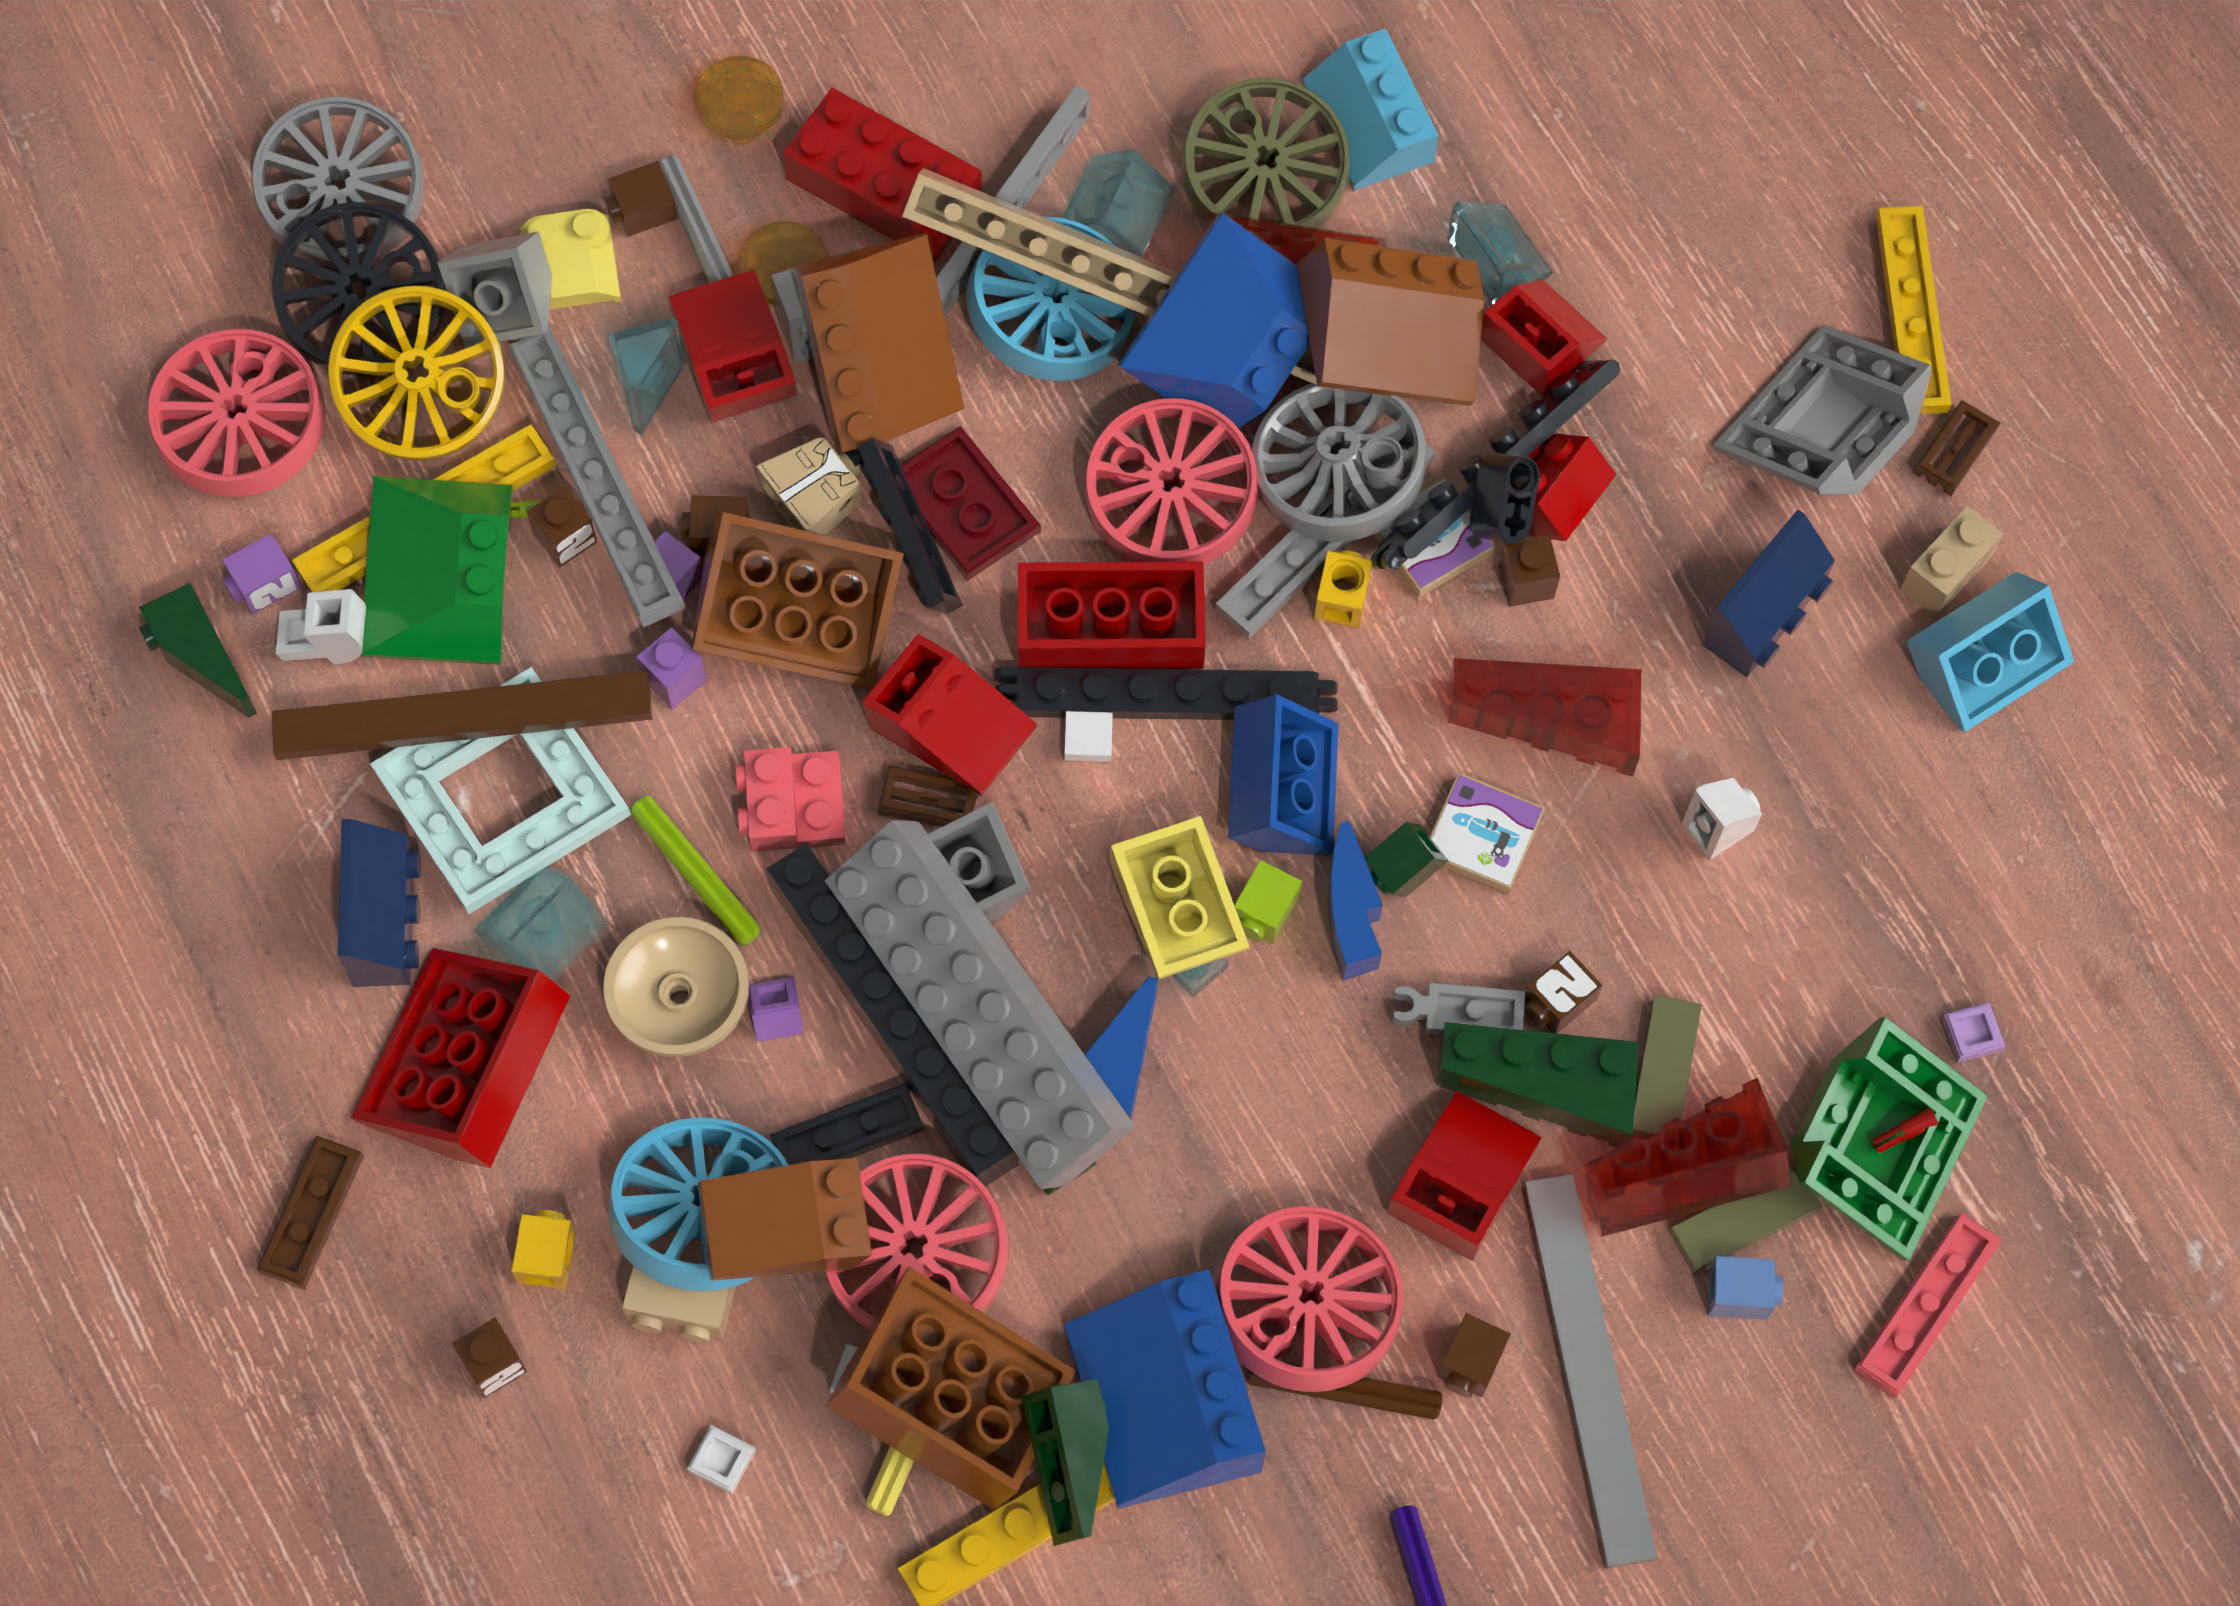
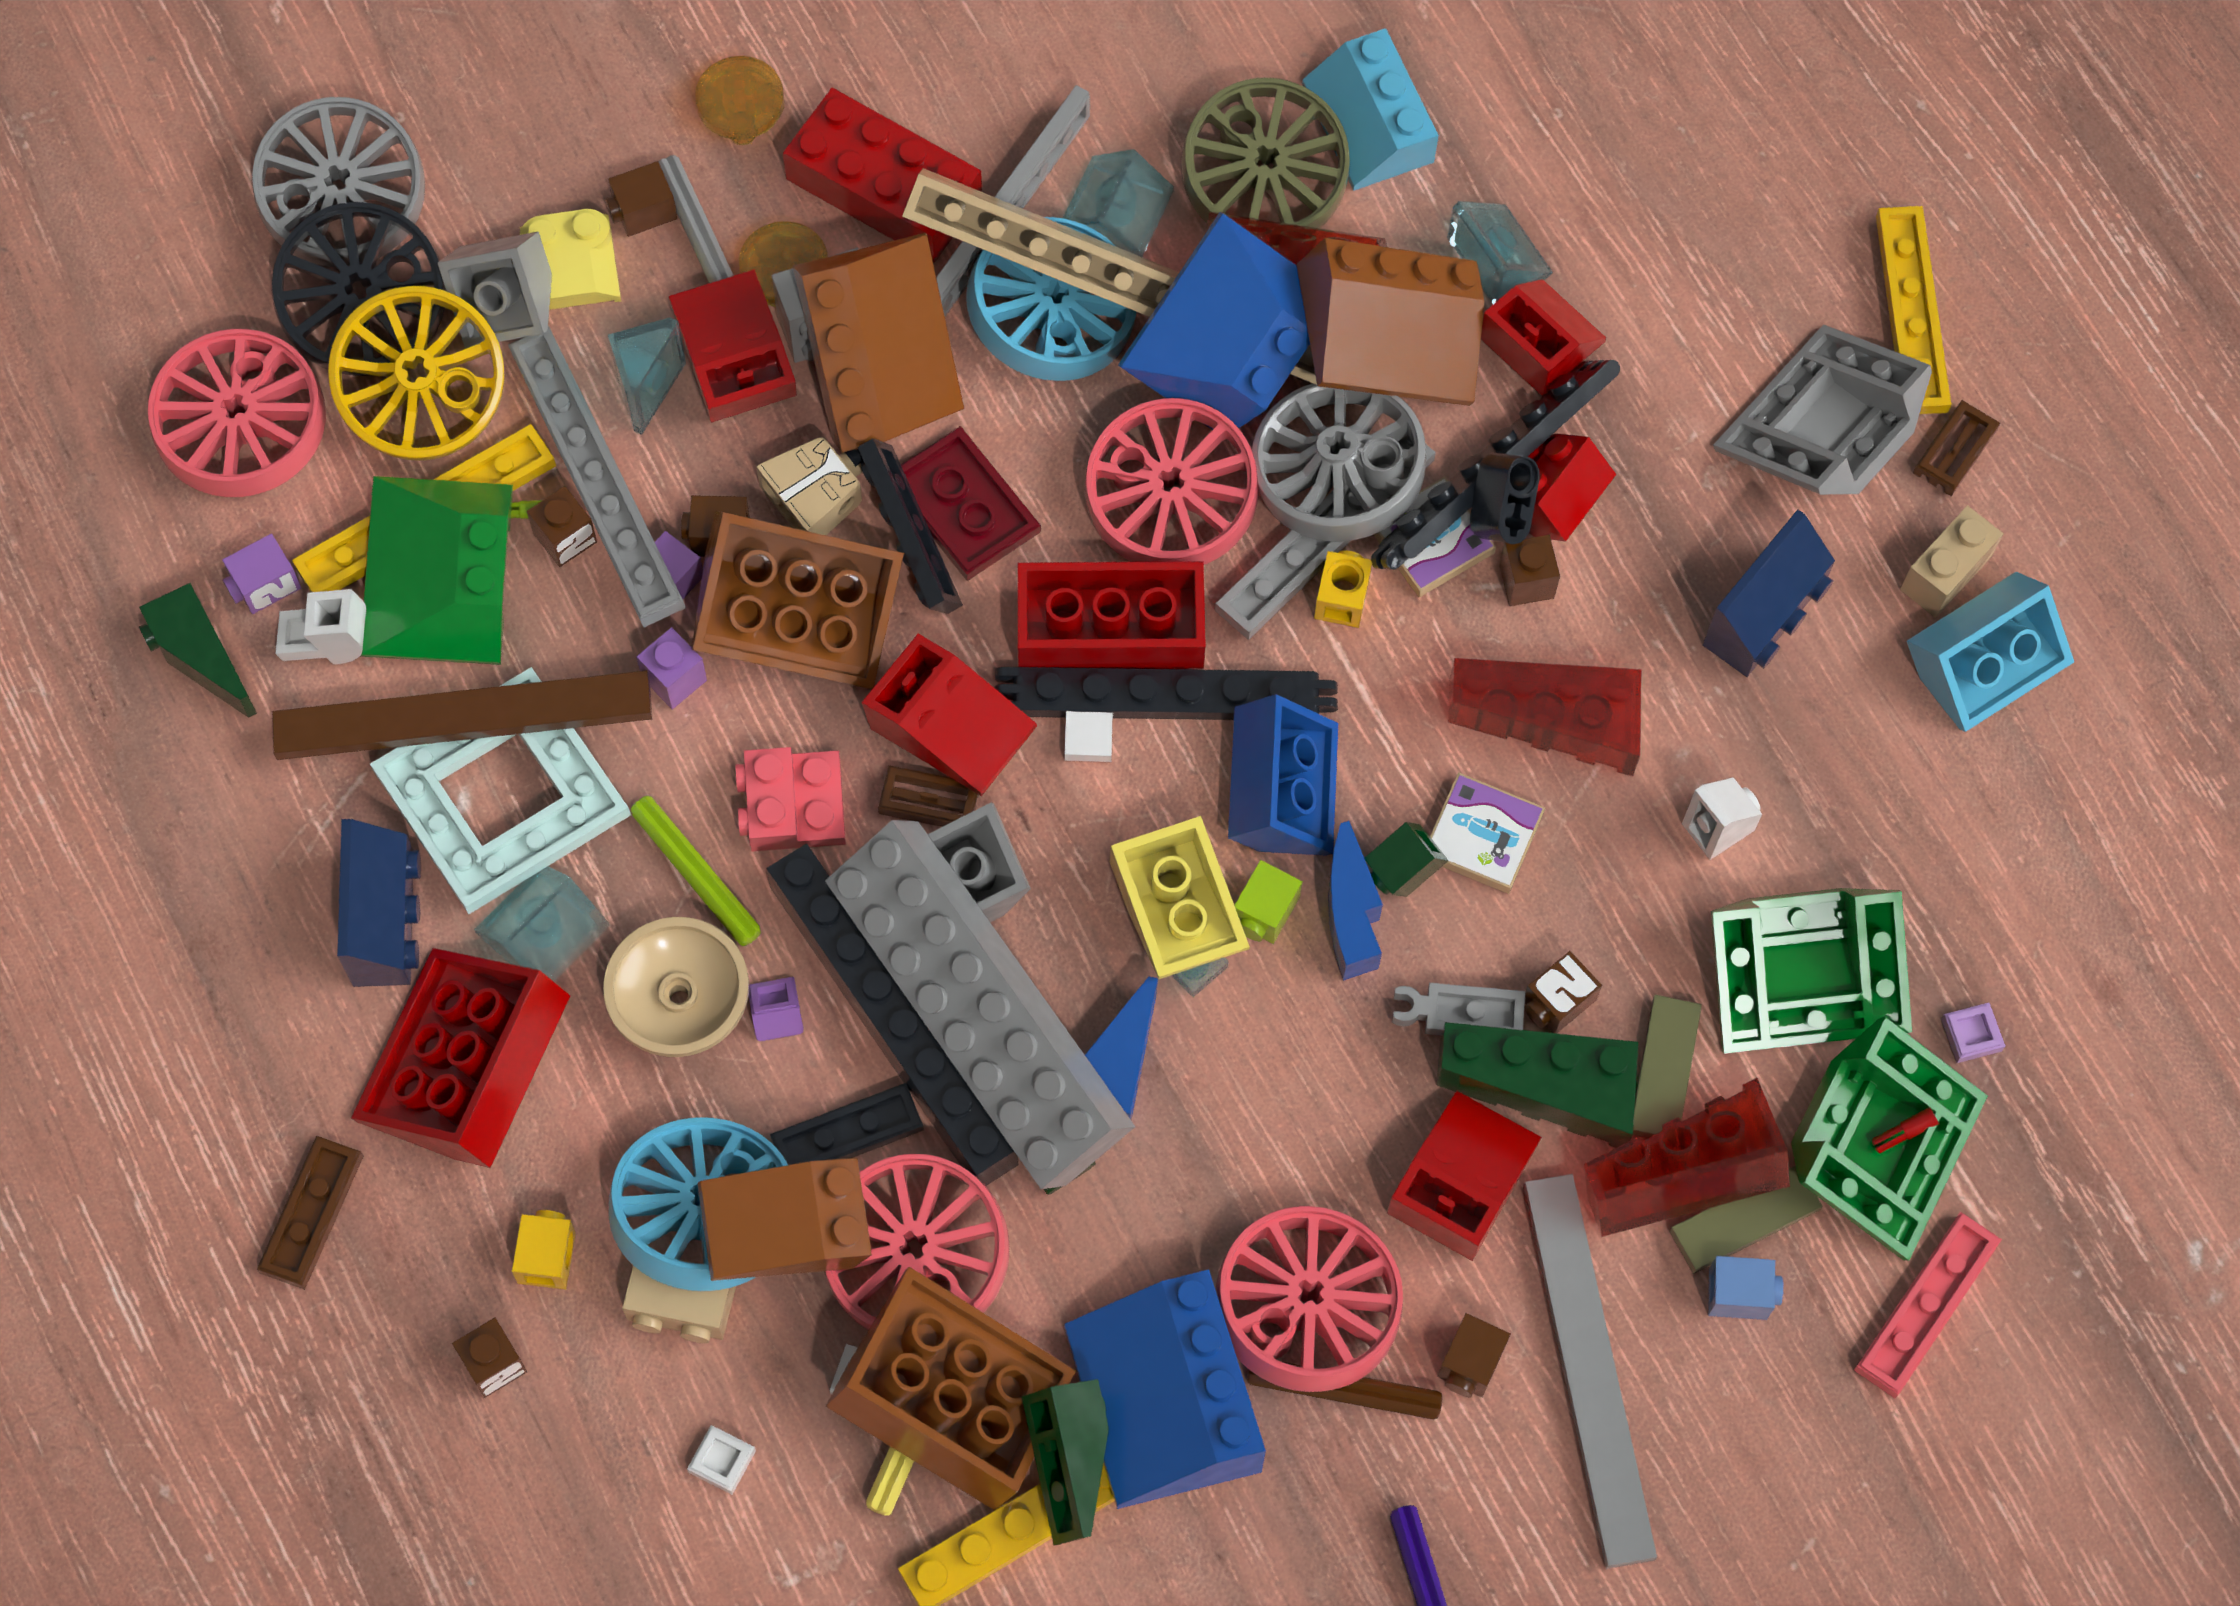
(1809, 967): none -> green slope

